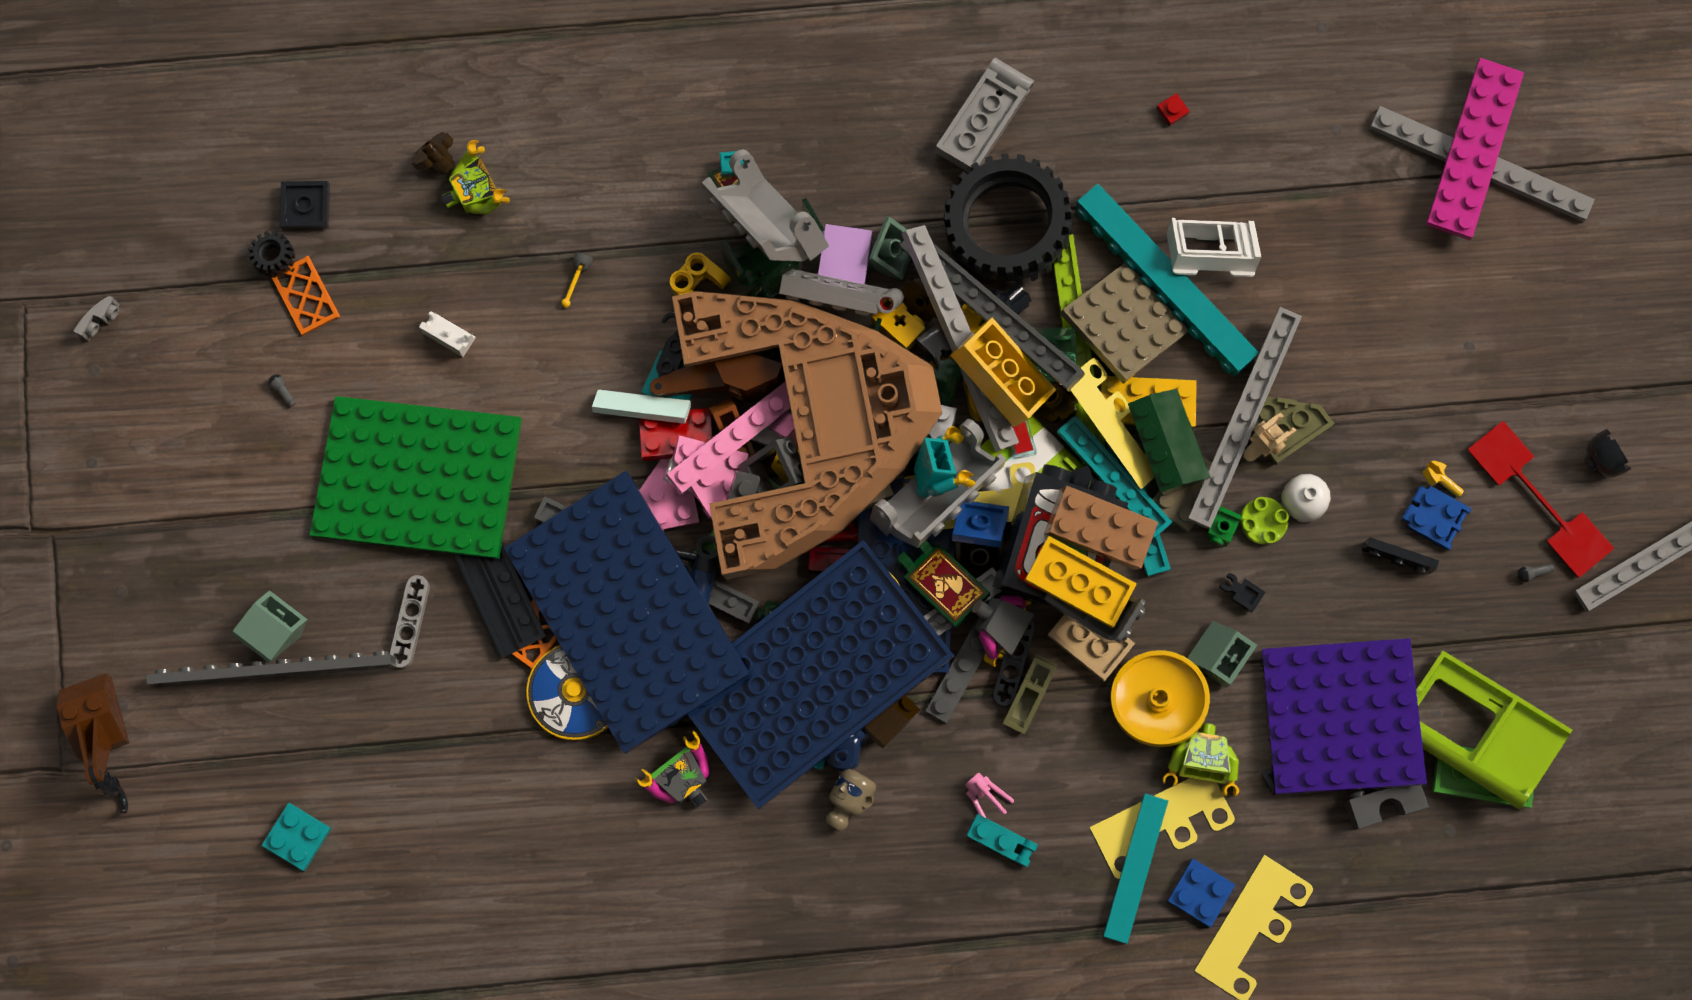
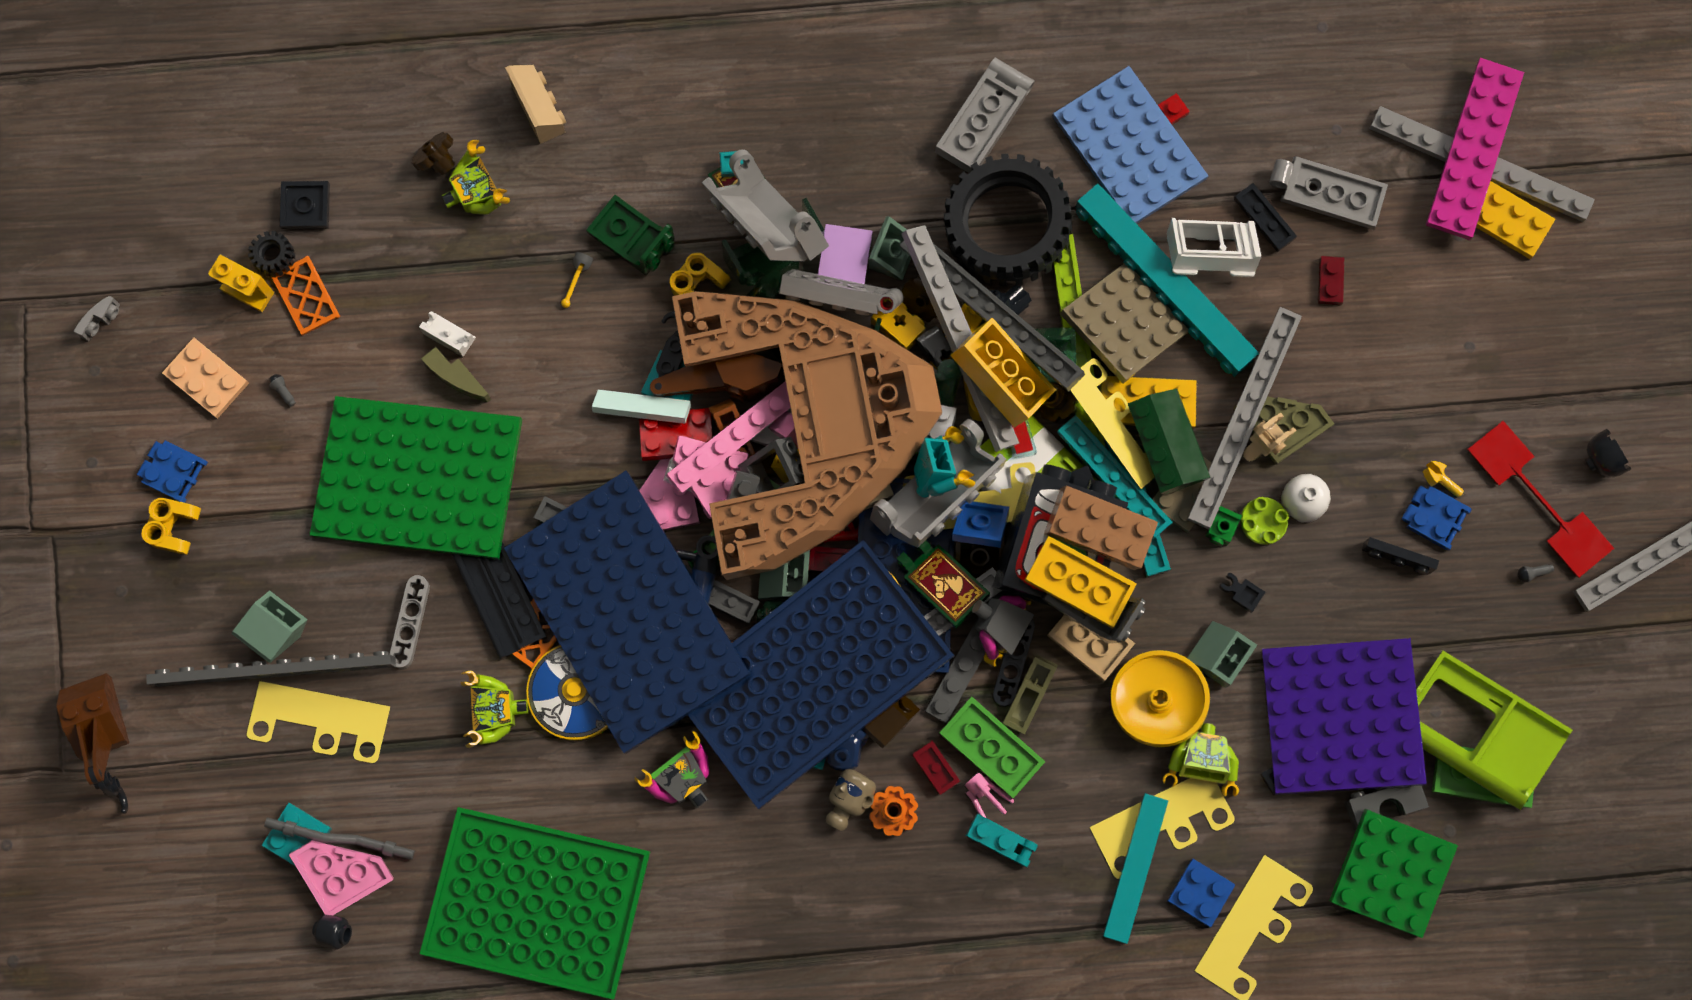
(165, 524): none -> yellow piece
(170, 470): none -> blue plate
(205, 378): none -> light nougat plate
(241, 283): none -> yellow panel
(325, 711): none -> light yellow piece
(332, 932): none -> black head
(339, 874): none -> bright pink plate
(387, 848): none -> dark grey bar
(454, 375): none -> olive slope
(491, 709): none -> torso
(535, 903): none -> green plate
(536, 101): none -> tan slope
(632, 235): none -> dark green bracket
(785, 580): none -> sand green slope
(893, 798): none -> orange plant
(936, 768): none -> dark red plate
(992, 747): none -> bright green plate
(1130, 145): none -> medium blue plate
(1265, 217): none -> black plate
(1331, 280): none -> dark red plate
(1337, 192): none -> light grey hinge
(1393, 873): none -> green plate
(1513, 221): none -> yellow plate

